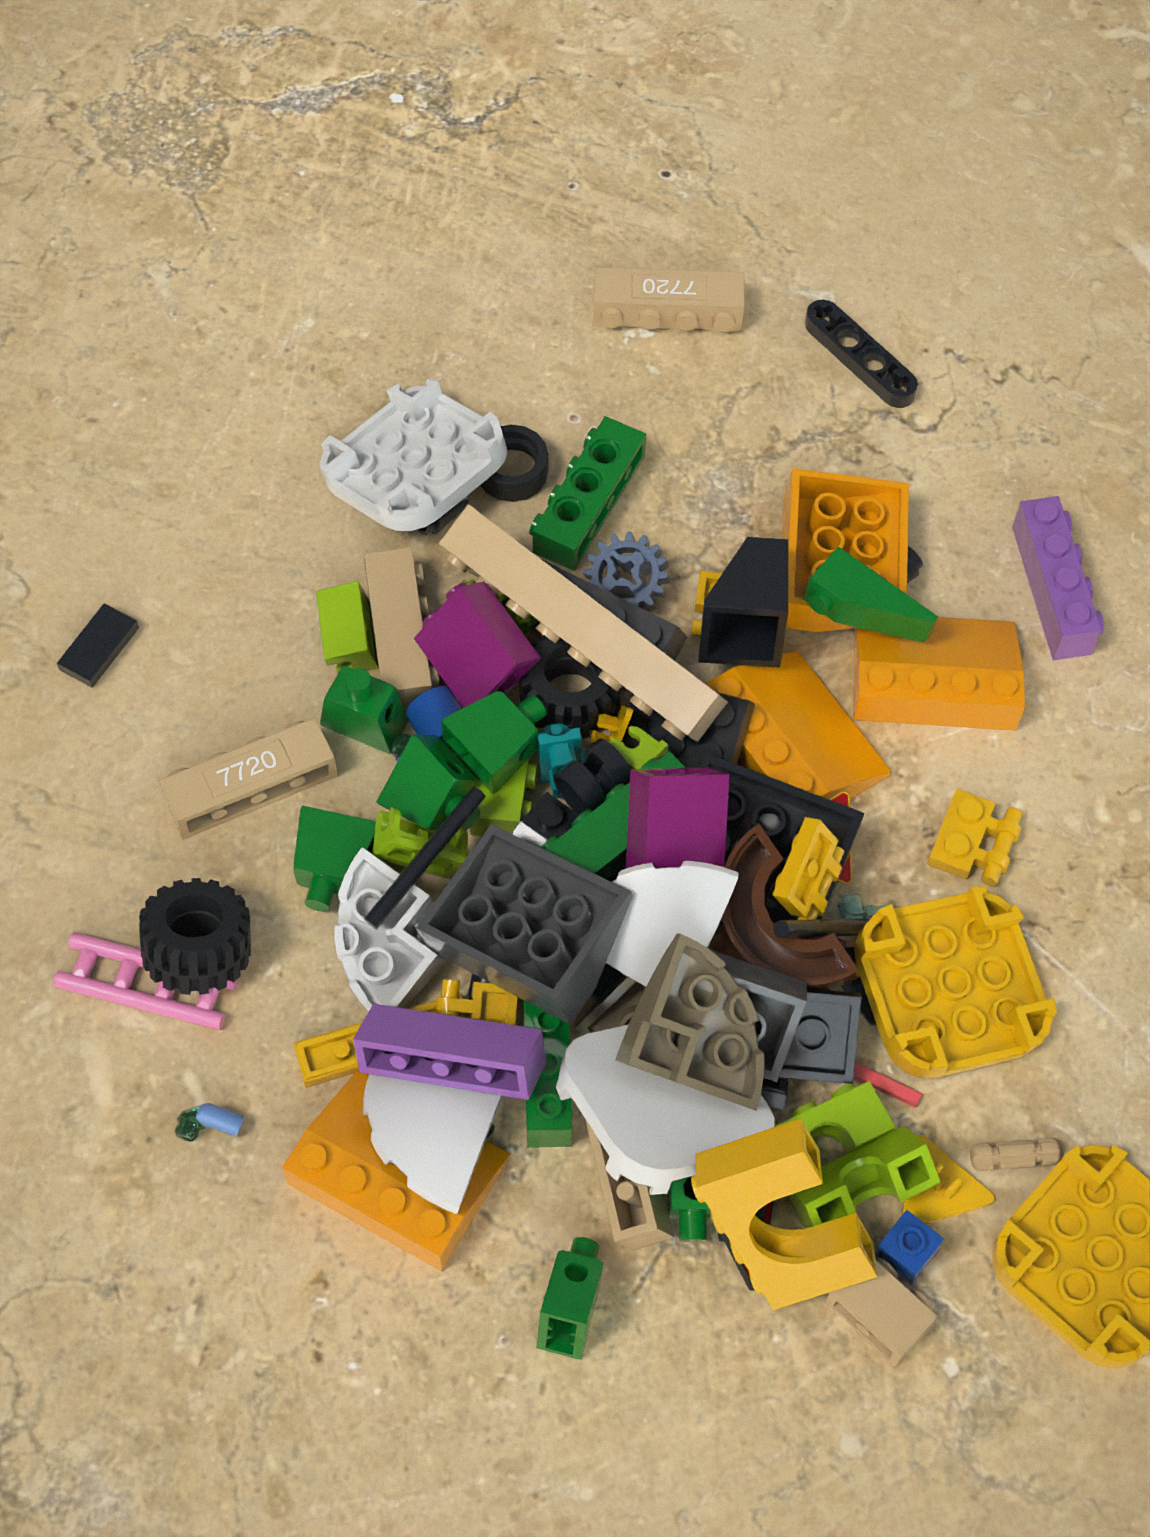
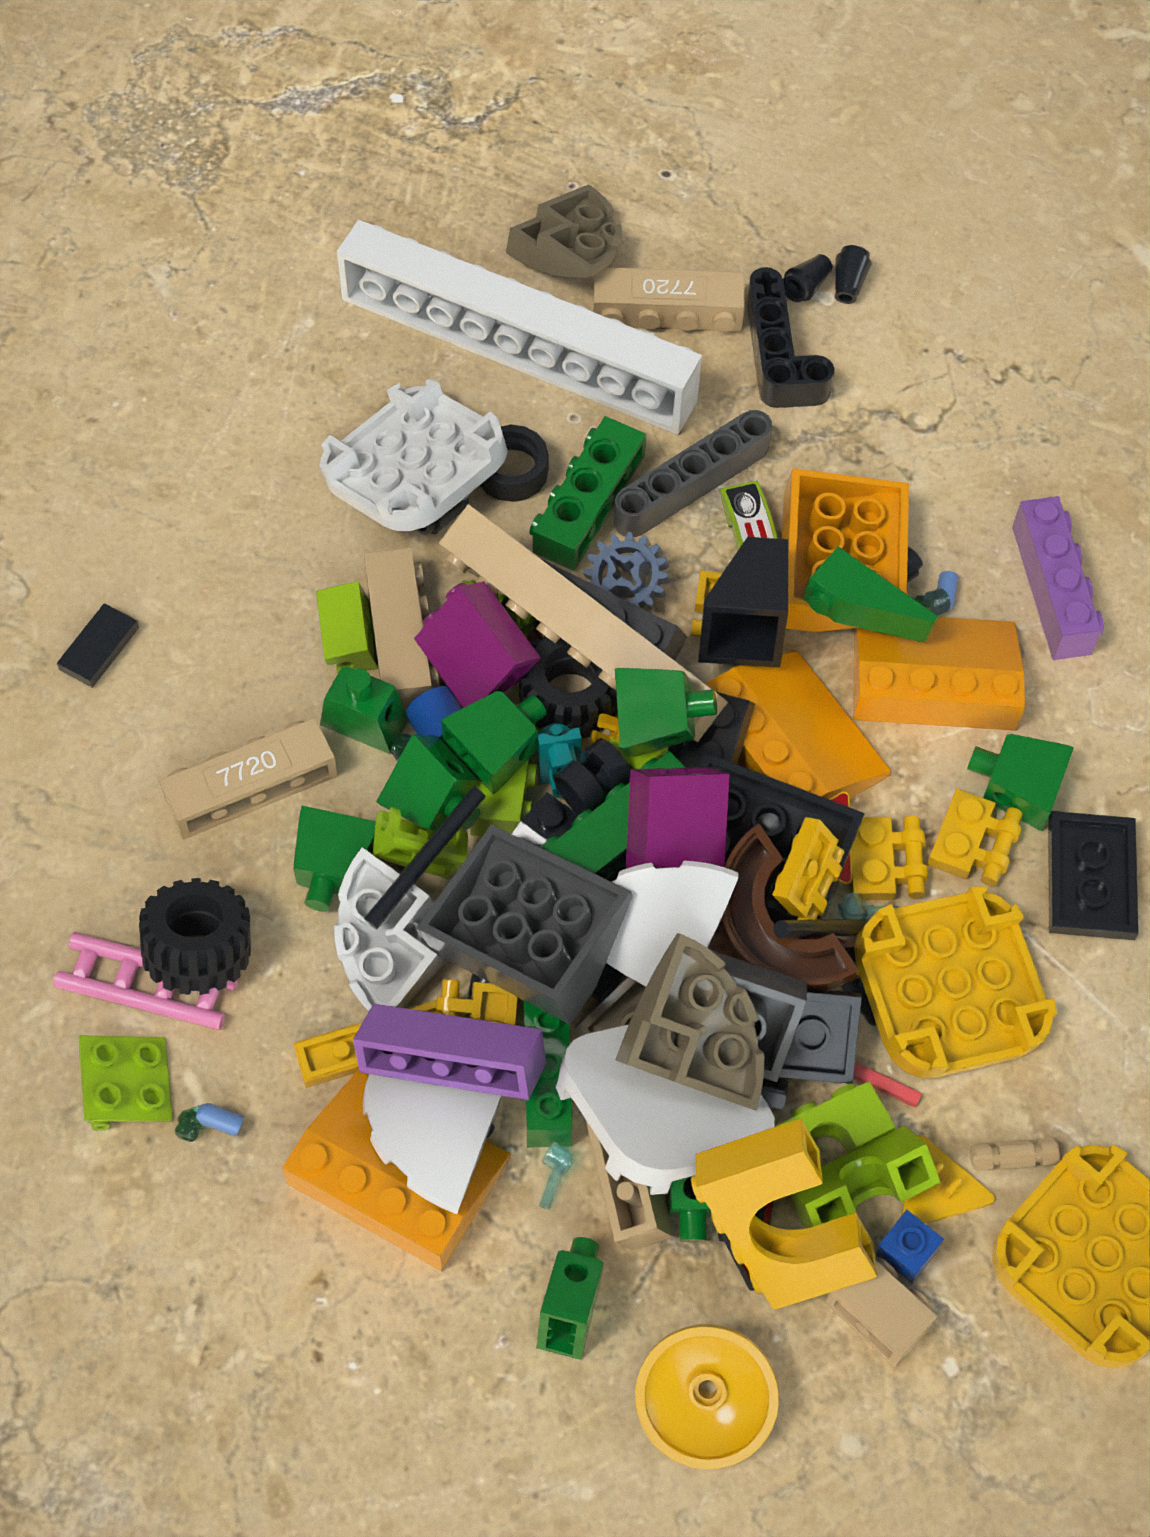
(124, 1080): none -> lime hinge
(519, 326): none -> white brick
(560, 1162): none -> clear light blue hand
(568, 236): none -> dark tan brick
(658, 708): none -> green torso
(684, 488): none -> dark grey beam
(702, 1426): none -> yellow dish
(747, 512): none -> slope
(782, 376): none -> black beam
(806, 278): none -> black cone
(850, 272): none -> black cone
(865, 350): black beam -> none
(873, 859): none -> yellow plate
(943, 598): none -> arm
(1023, 775): none -> green torso
(1092, 875): none -> black plate

